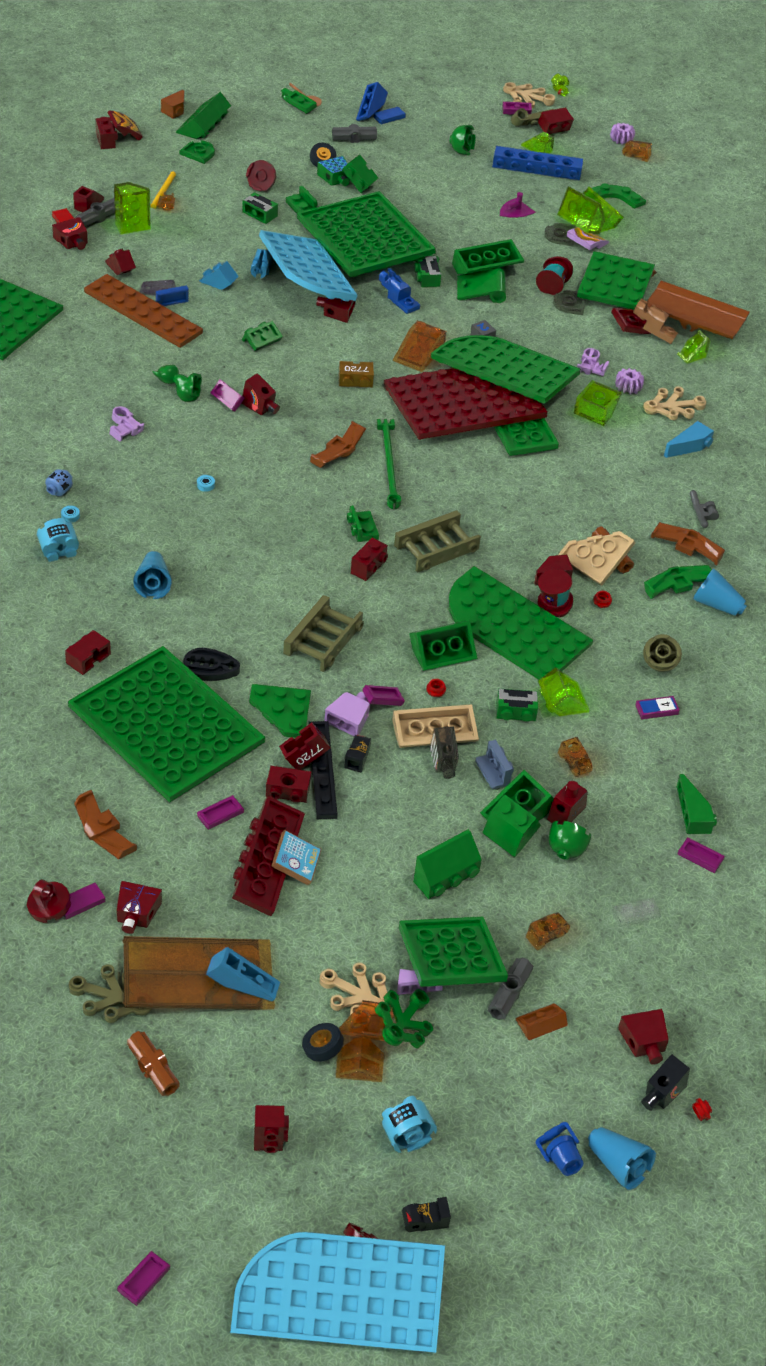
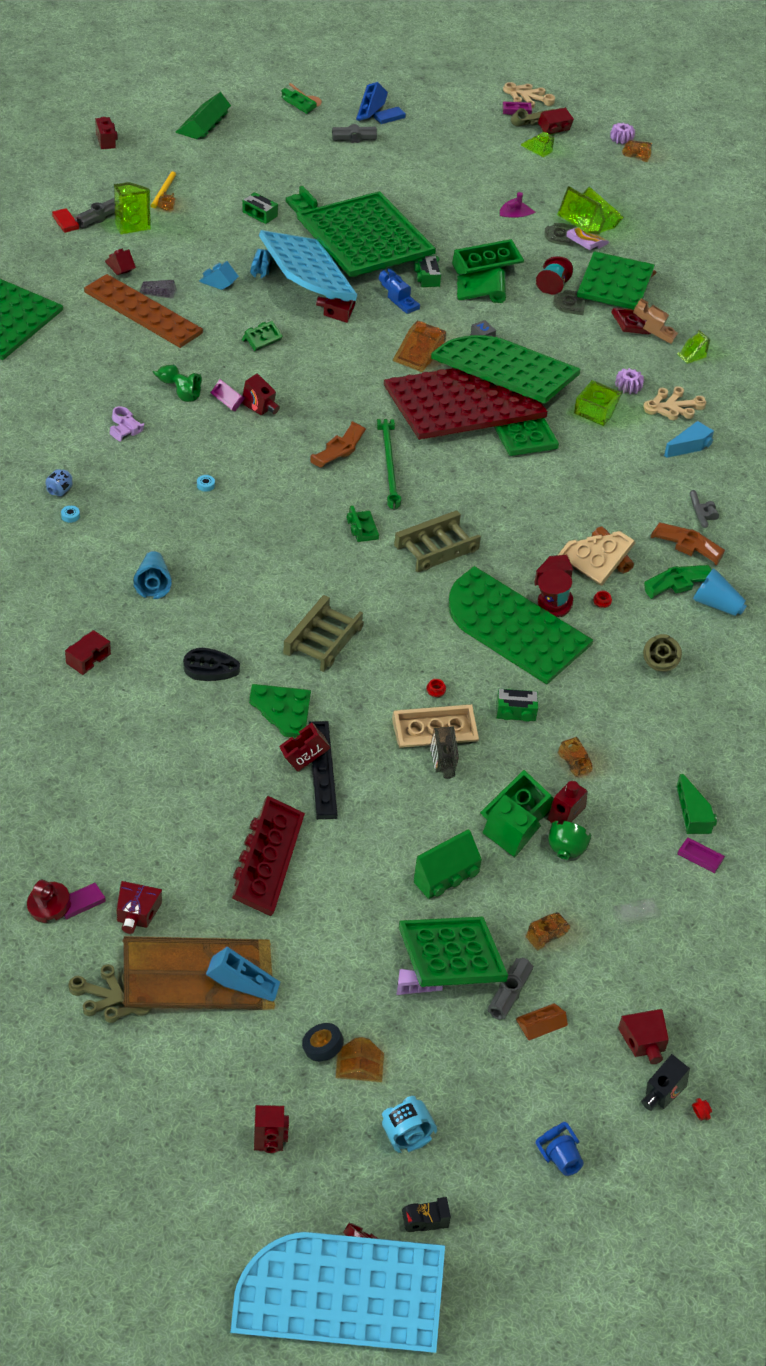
(58, 539): medium azure brick -> none
(71, 233): dark red torso -> none
(85, 197): dark red slope -> none
(102, 826): dark orange plate -> none
(125, 124): dark red slope -> none
(143, 1278): magenta tile -> none
(153, 1063): dark orange piece -> none
(166, 723): green plate -> none
(172, 296): blue tile -> none
(173, 104): dark orange slope -> none
(200, 151): green tile -> none
(220, 812): magenta tile -> none
(261, 175): dark red tile -> none
(288, 784): dark red brick -> none
(296, 857): tile -> none
(321, 152): black wheel -> none
(331, 171): green torso -> none
(348, 713): lavender torso -> none
(356, 374): pearl gold brick -> none
(357, 752): black leg -> none
(359, 173): green brick -> none
(359, 994): tan plant -> none
(364, 1022): clear orange slope -> none
(369, 559): dark red brick -> none
(383, 695): magenta tile -> none
(393, 1032): green plant -> none
(444, 645): green slope -> none
(462, 138): green cylinder -> none
(495, 766): sand blue bracket -> none
(537, 163): blue brick -> none
(560, 83): clear neon green animal -> none
(562, 694): clear neon green slope -> none
(590, 363): lavender piece -> none
(619, 192): green plate -> none
(622, 1156): dark azure cone -> none
(657, 707): tile -> none
(698, 310): dark orange hinge -> none

